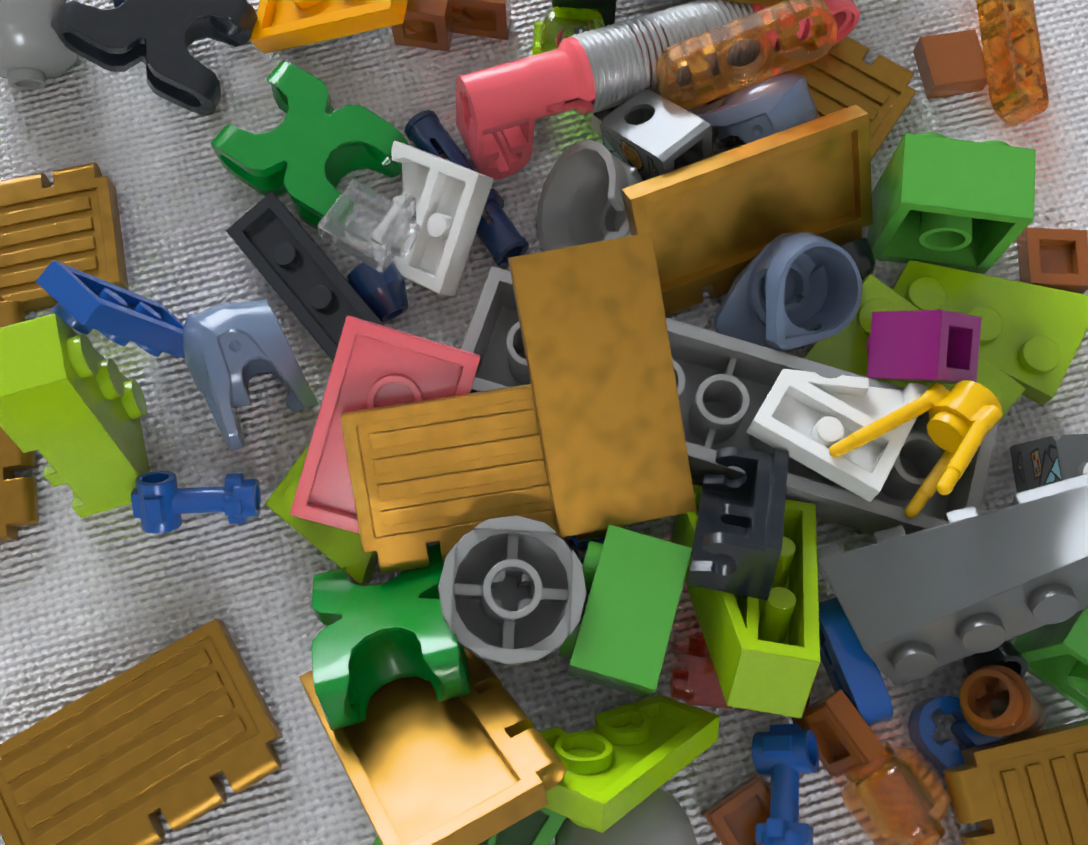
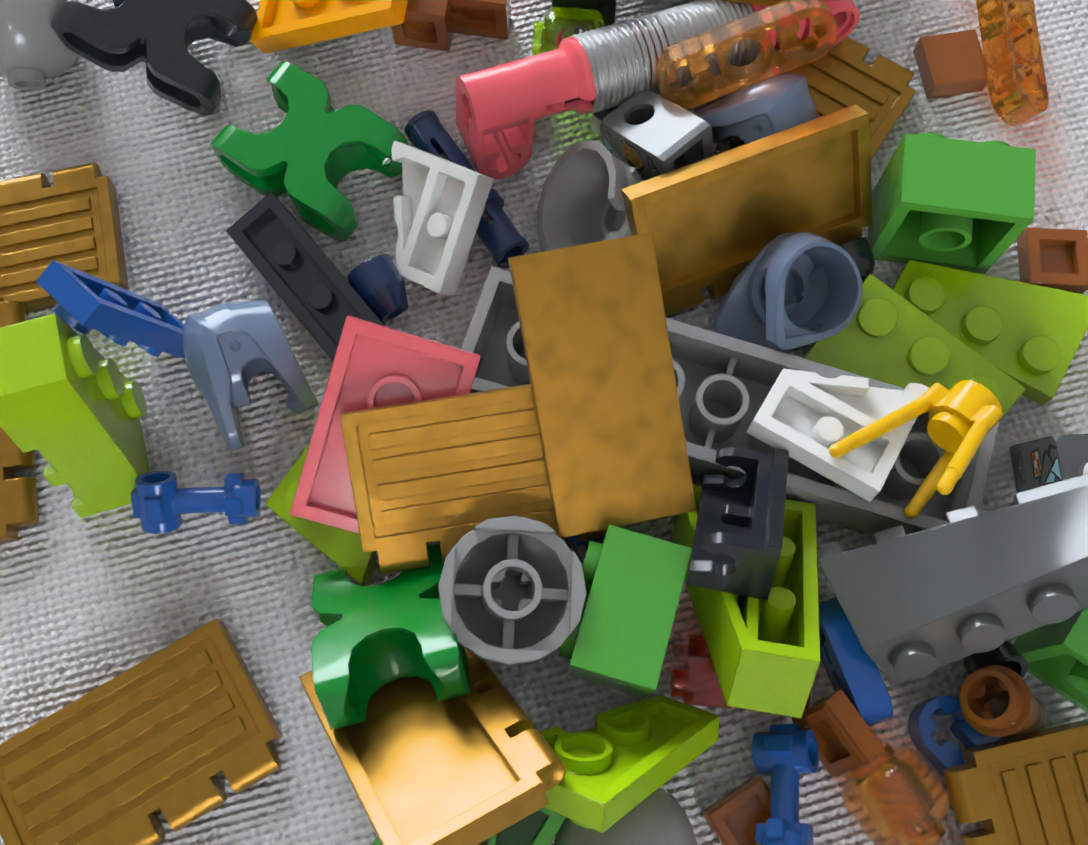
(371, 225): clear bracket -> none
(924, 346): magenta brick -> none

